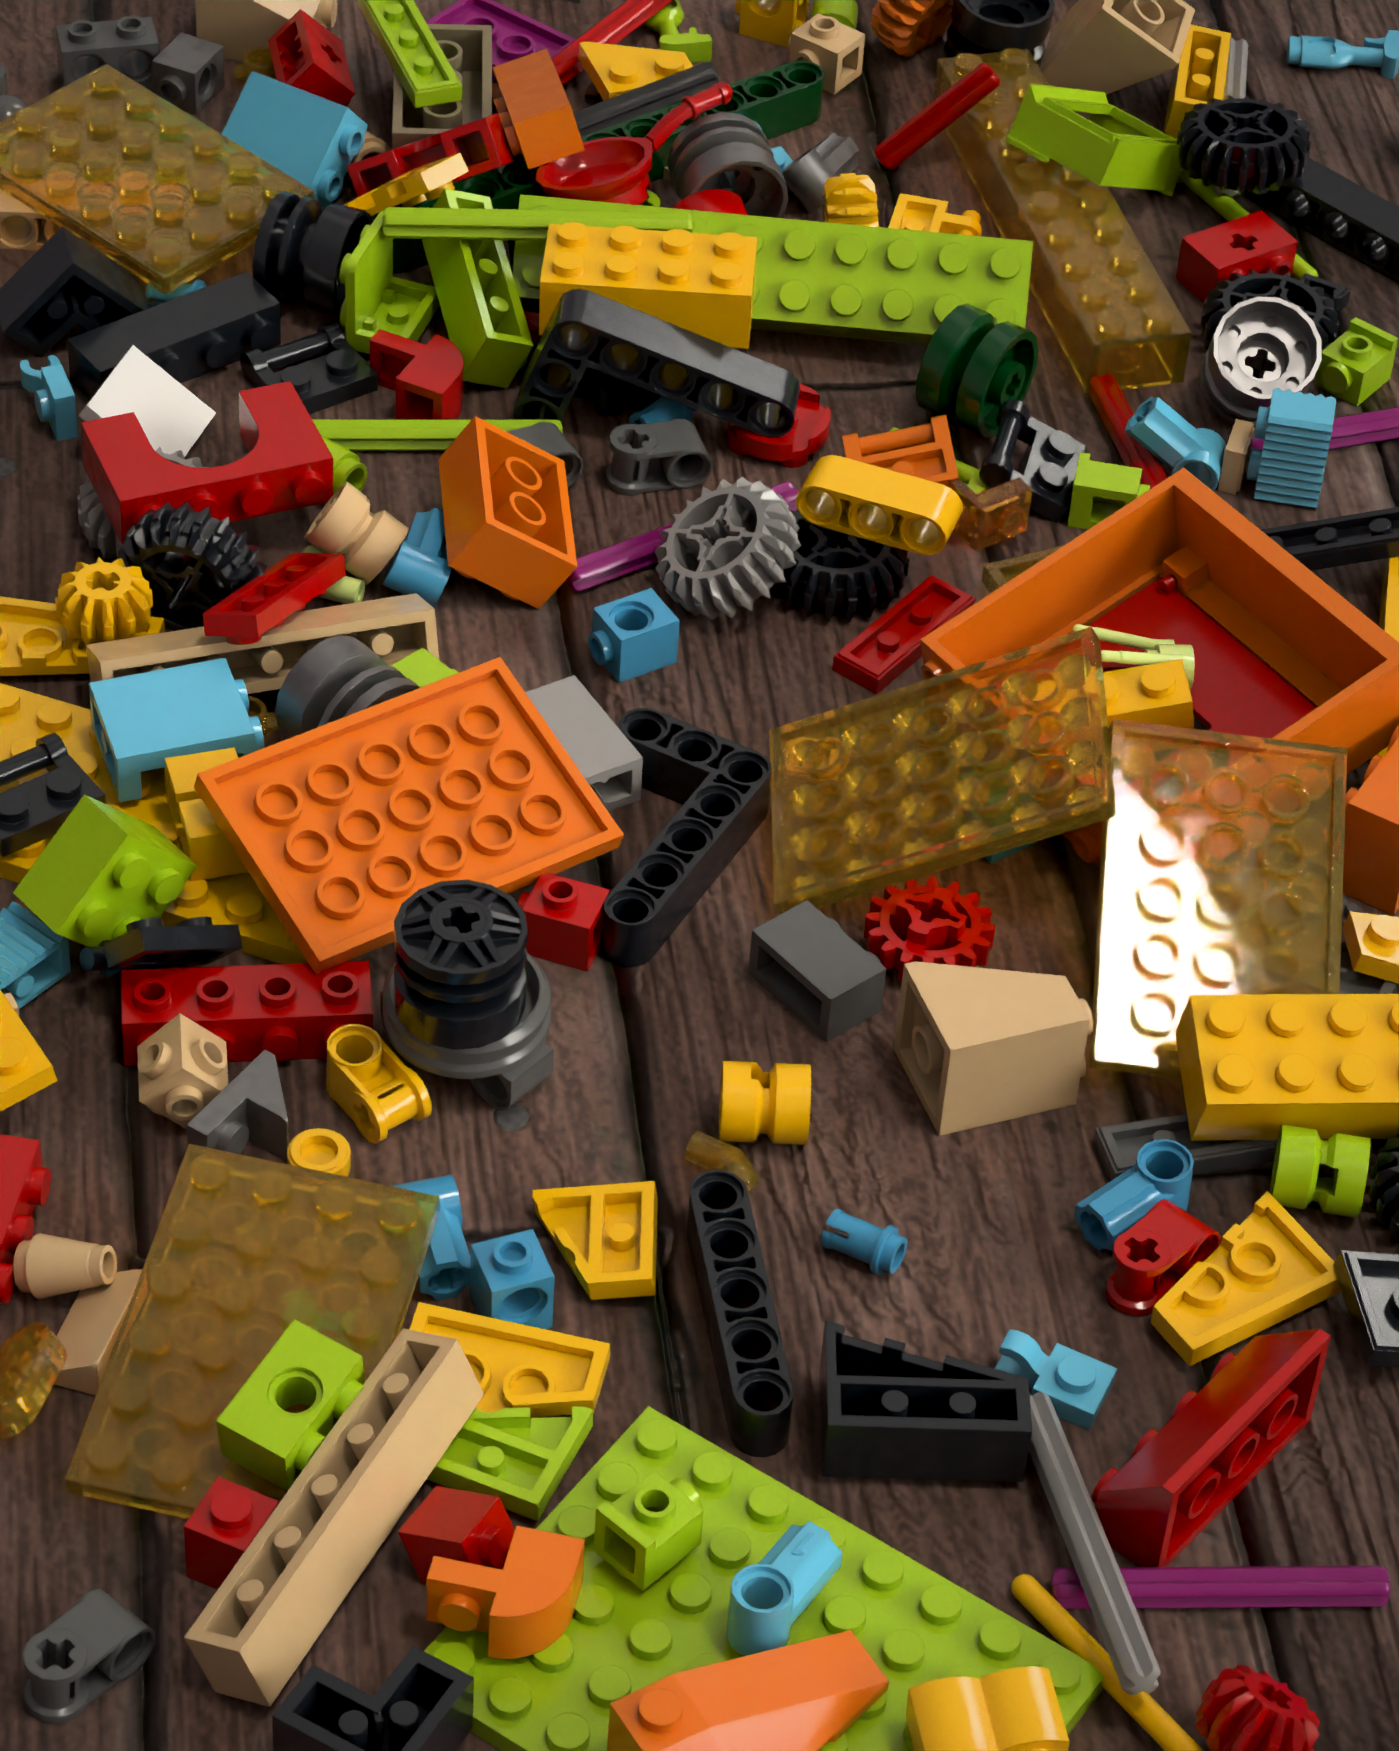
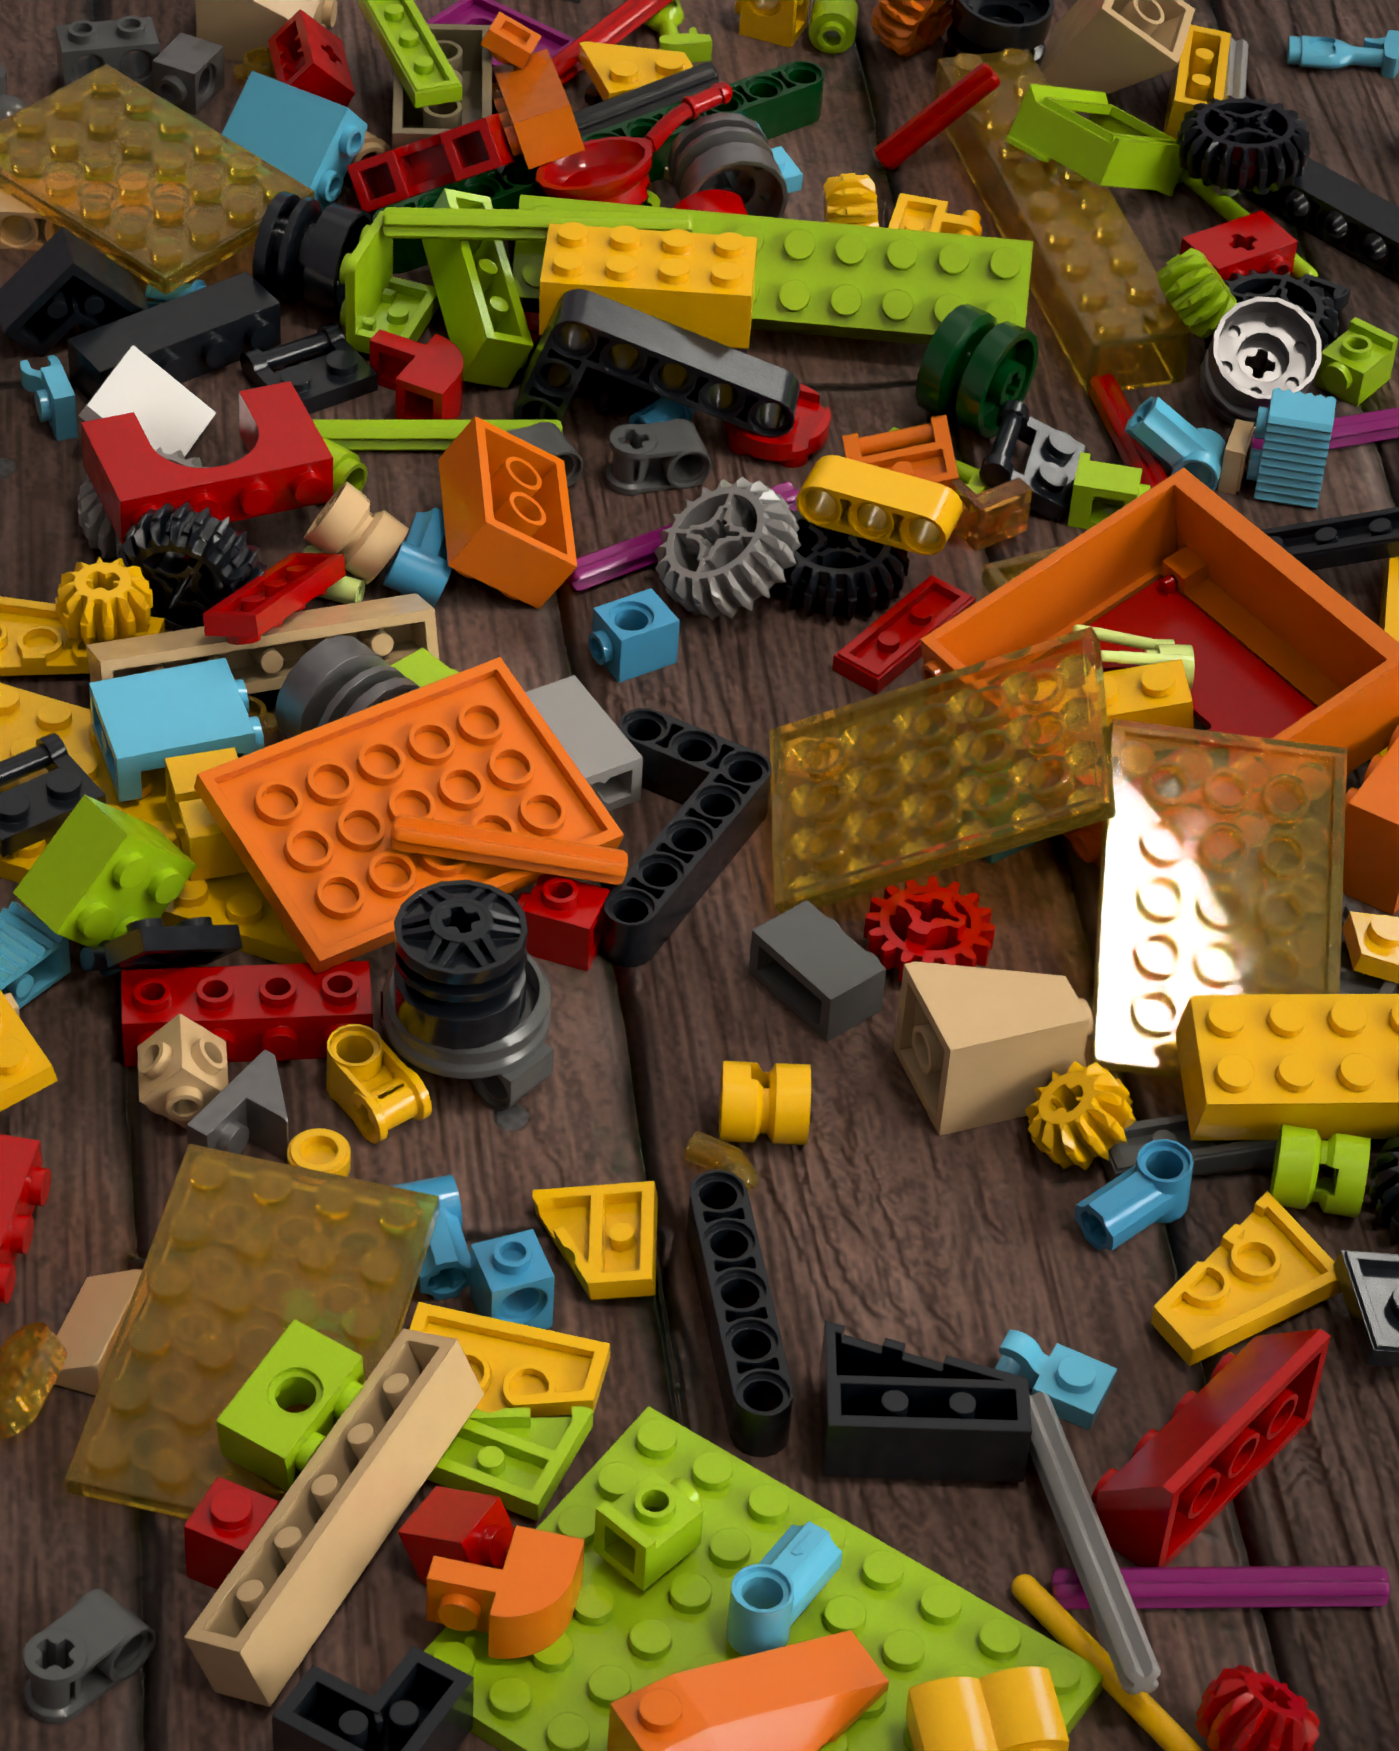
(62, 1265): tan cone -> none
(413, 187): yellow wing -> none
(508, 849): none -> orange axle
(510, 41): none -> orange plate
(810, 171): flat silver piece -> none
(832, 47): tan brick -> none
(866, 1242): dark azure pin -> none
(1080, 1115): none -> yellow gear
(1156, 1256): red piece -> none
(1196, 291): none -> lime gear

